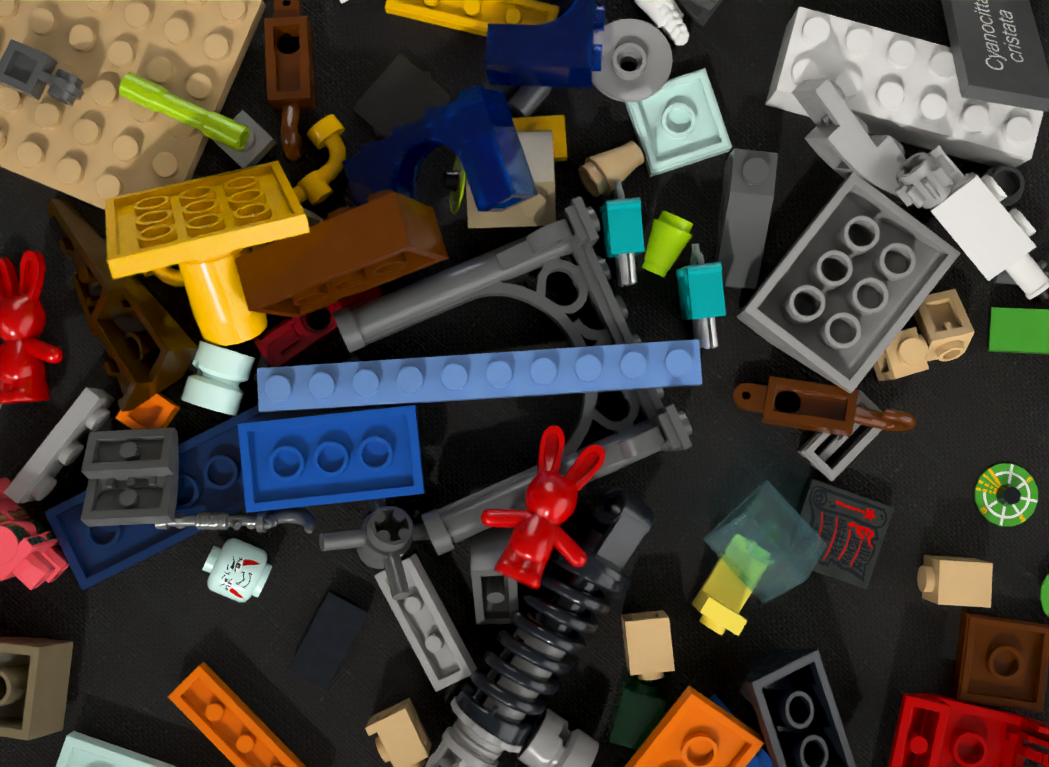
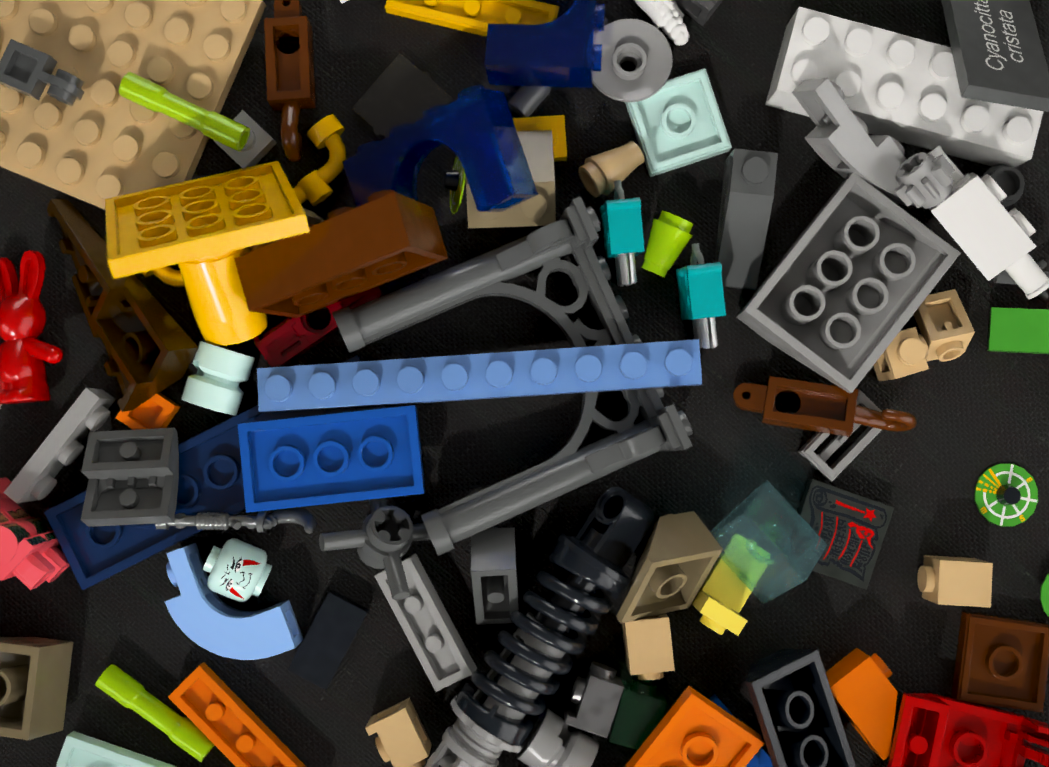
(134, 696): none -> lime piece
(220, 626): none -> light blue arch
(548, 504): red animal -> none
(595, 700): none -> flat silver brick
(670, 567): none -> dark tan slope
(866, 698): none -> orange slope

